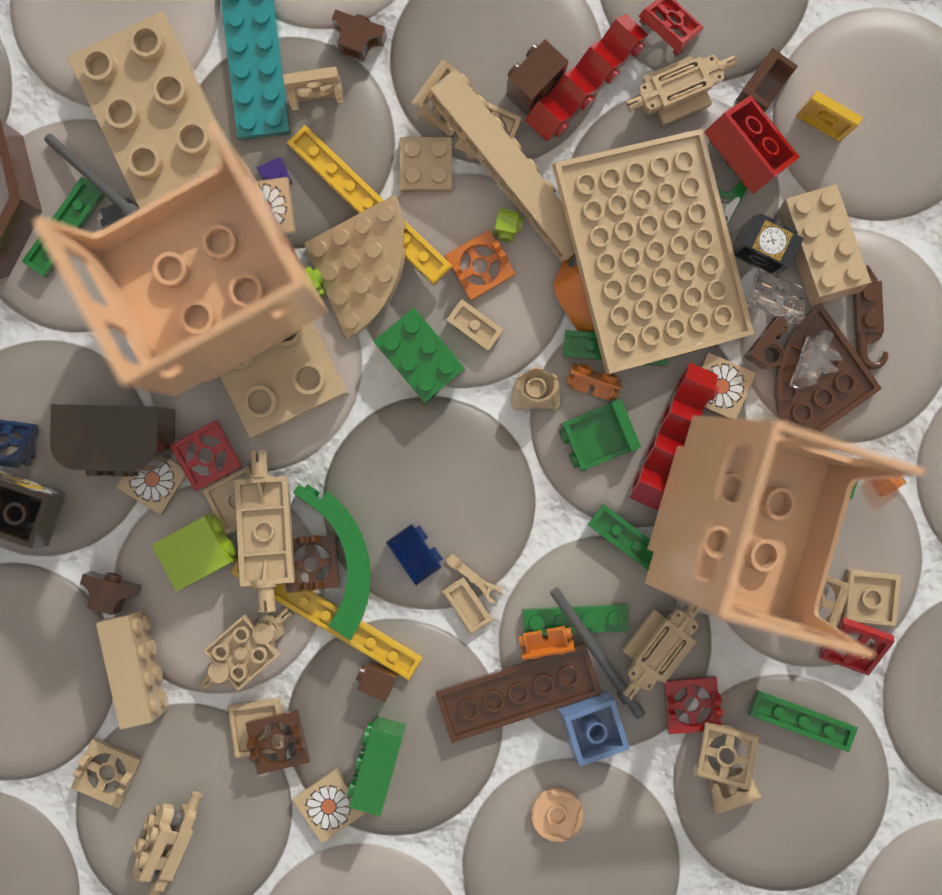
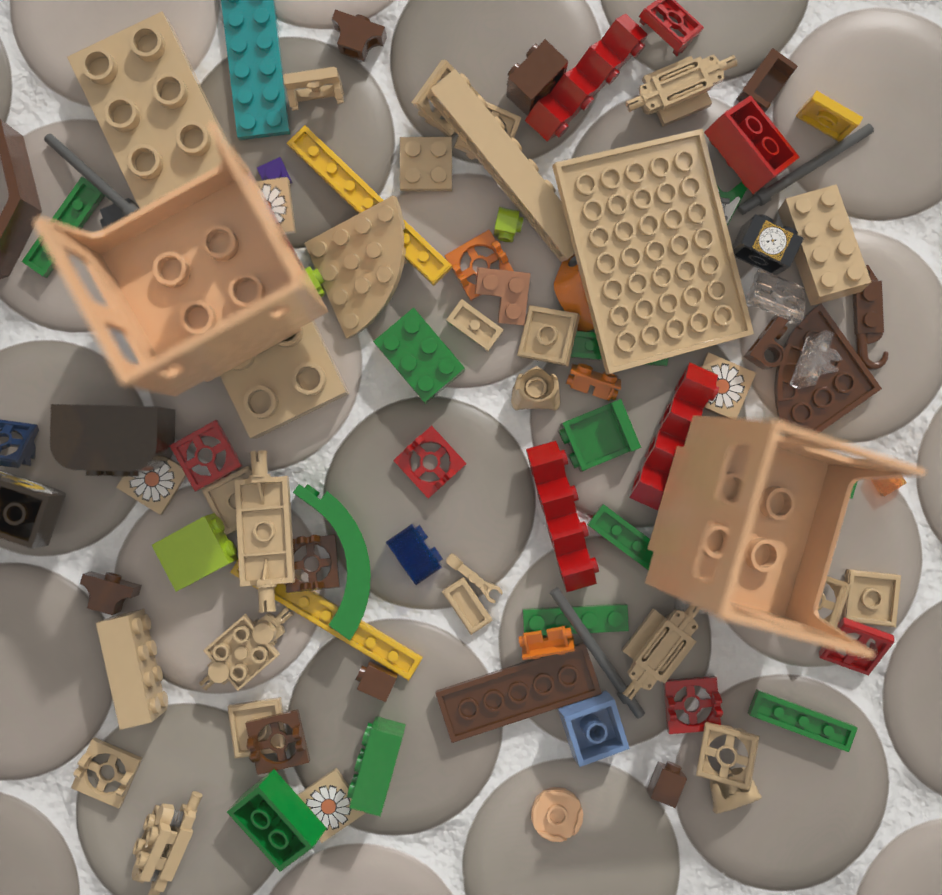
(277, 820): none -> green brick
(403, 461): none -> red piece
(511, 288): none -> nougat plate
(548, 335): none -> tan tile
(562, 521): none -> red brick
(667, 783): none -> reddish brown brick
(764, 195): none -> dark grey bar

